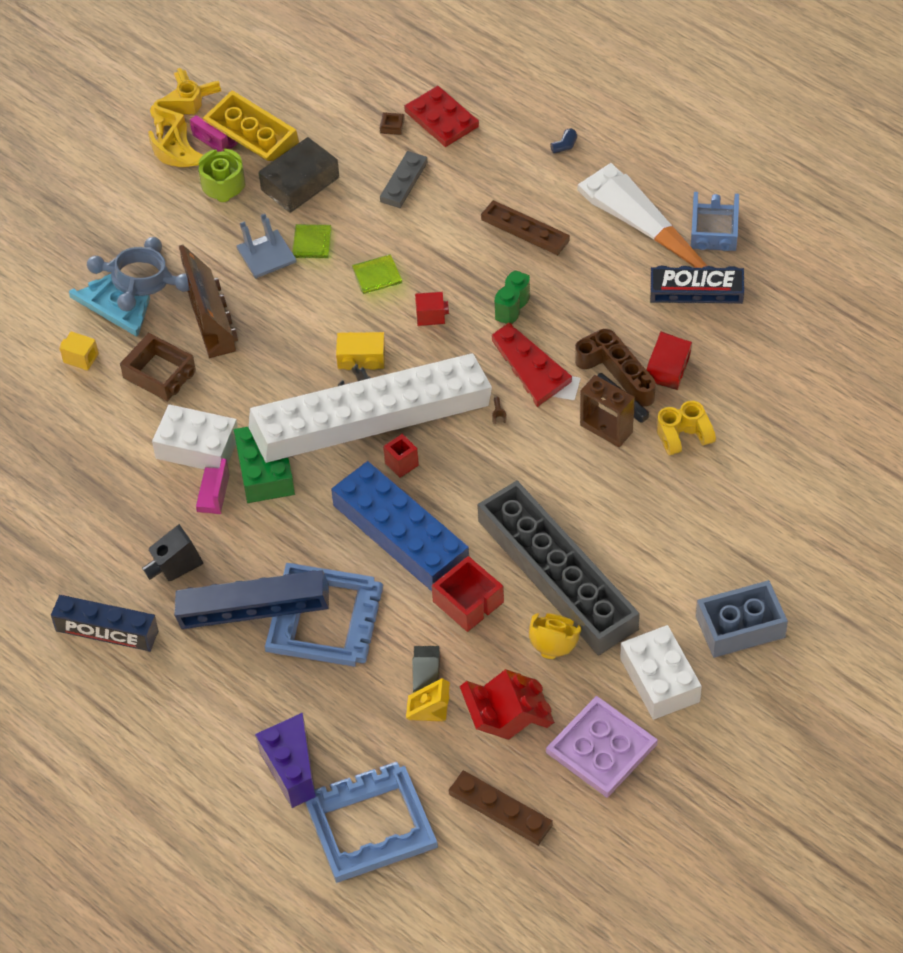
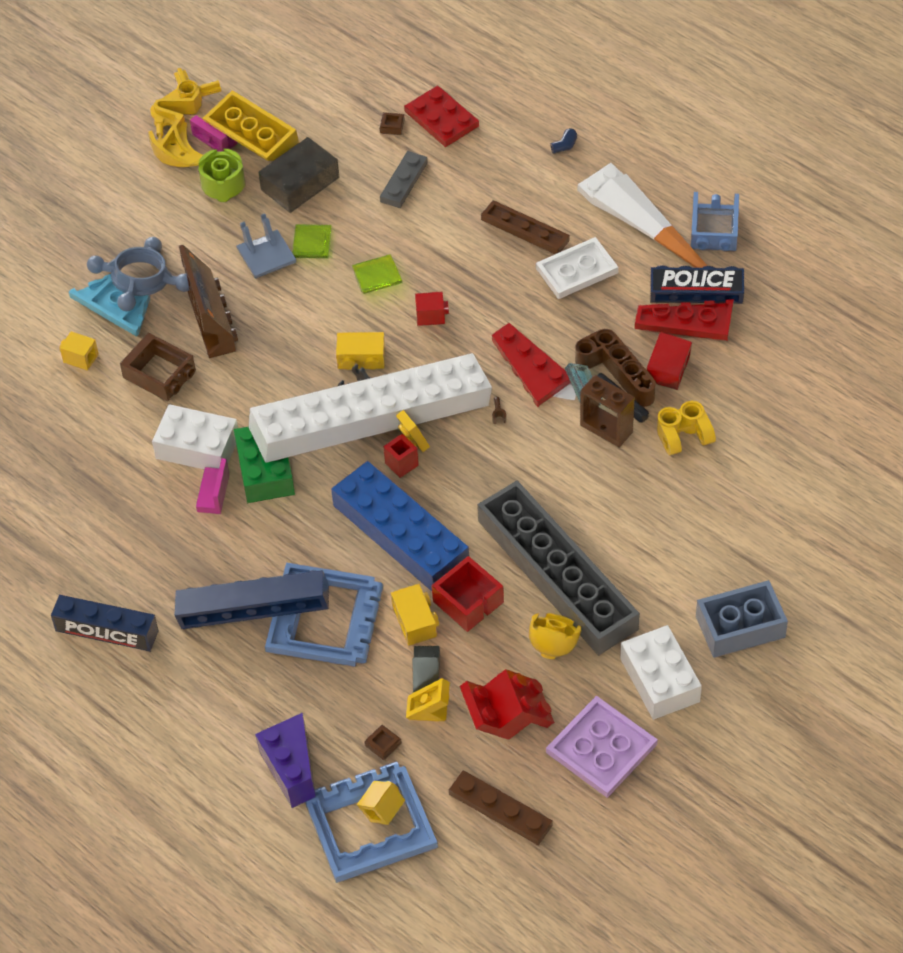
(172, 556): black torso -> none
(381, 802): none -> yellow brick
(383, 742): none -> reddish brown tile
(411, 431): none -> yellow plate
(414, 614): none -> yellow brick
(512, 297): green brick -> none
(577, 268): none -> white plate
(578, 376): none -> clear light blue tile
(702, 320): none -> red wing

